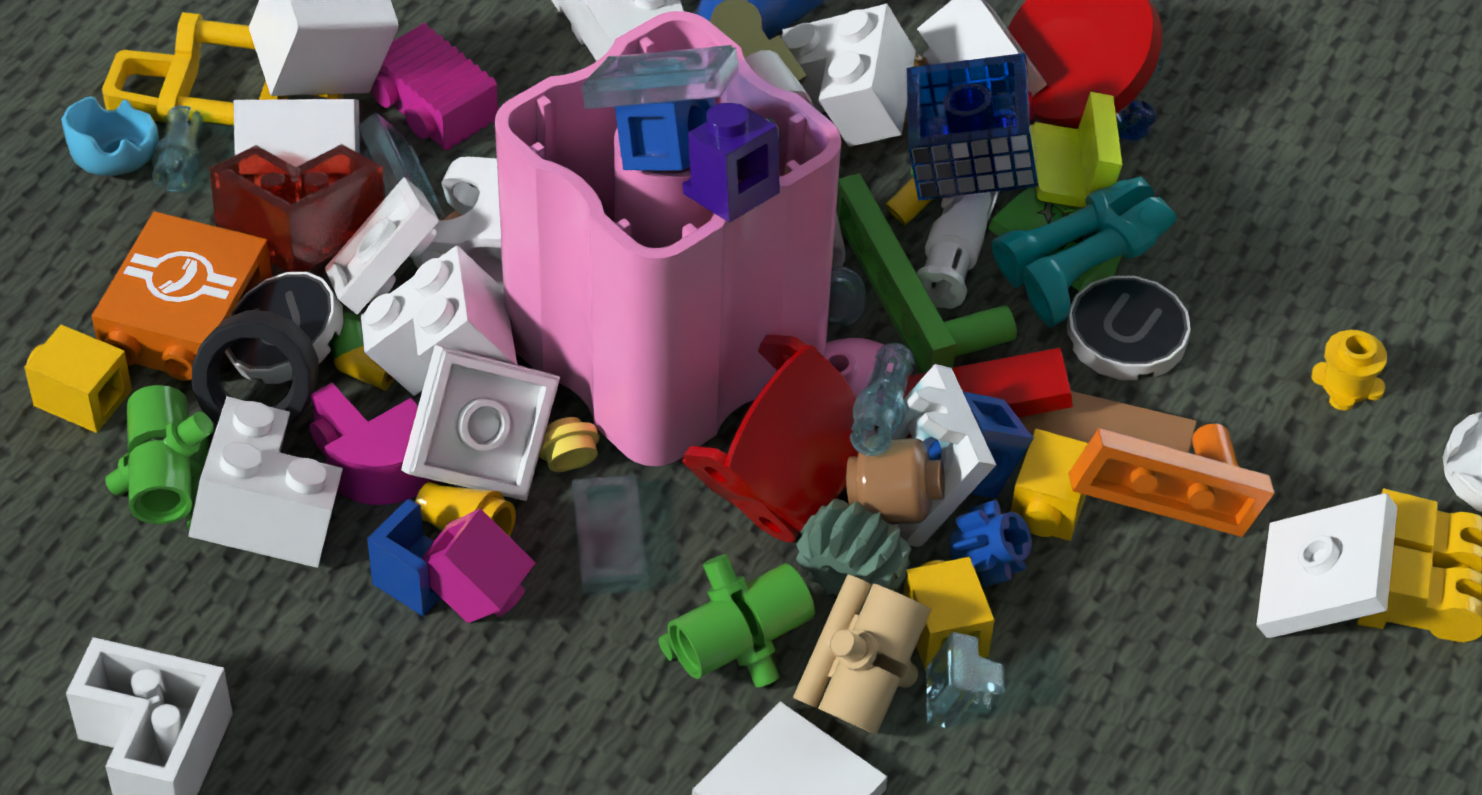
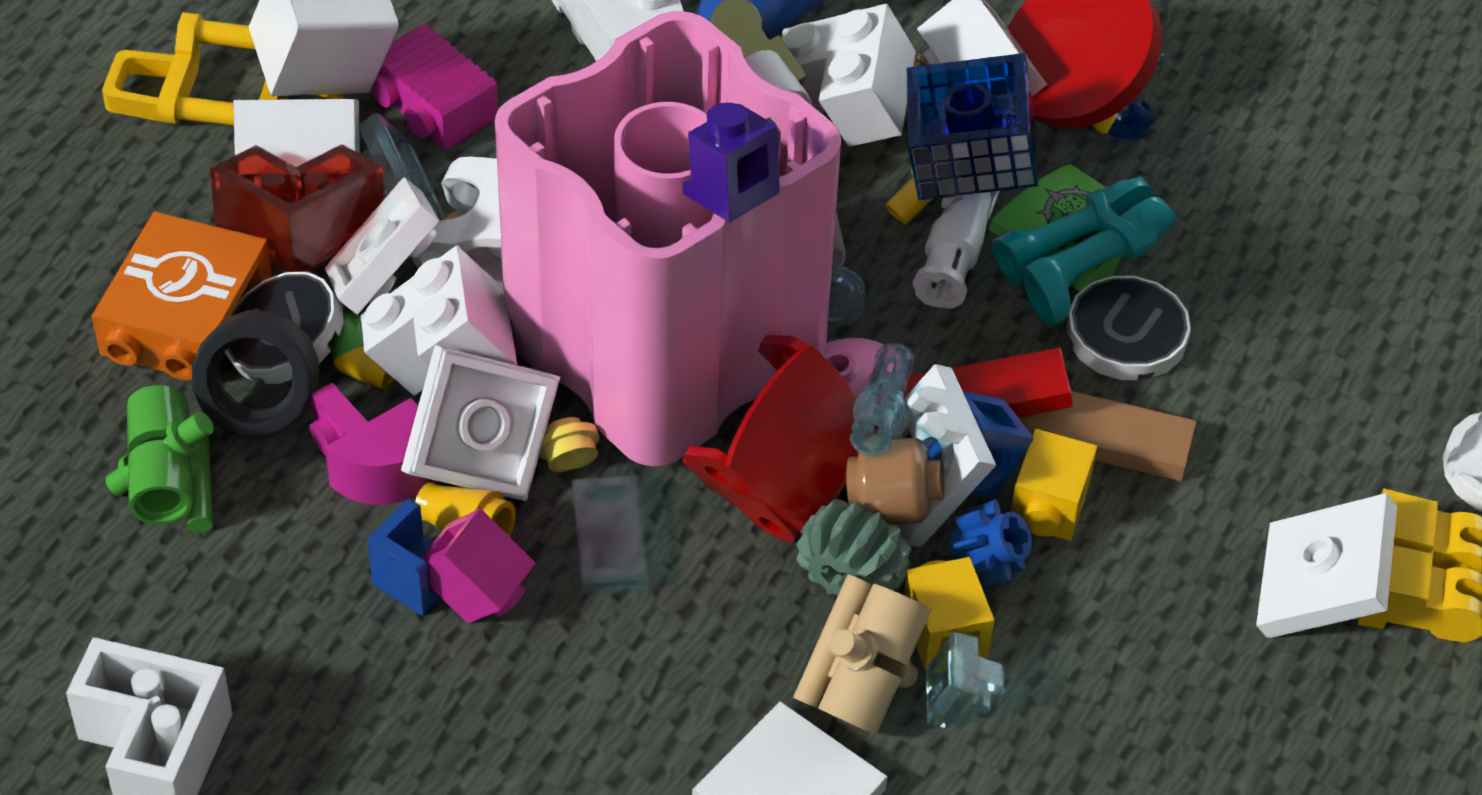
(78, 378): yellow brick -> none
(109, 140): medium azure hair -> none
(177, 151): clear light blue pin -> none
(259, 496): white brick -> none
(657, 133): blue brick -> none
(661, 77): clear light blue tile -> none
(739, 621): bright green pin -> none
(902, 291): bright green piece -> none
(1080, 159): neon yellow panel -> none
(1185, 486): orange piece -> none
(1351, 368): yellow brick -> none

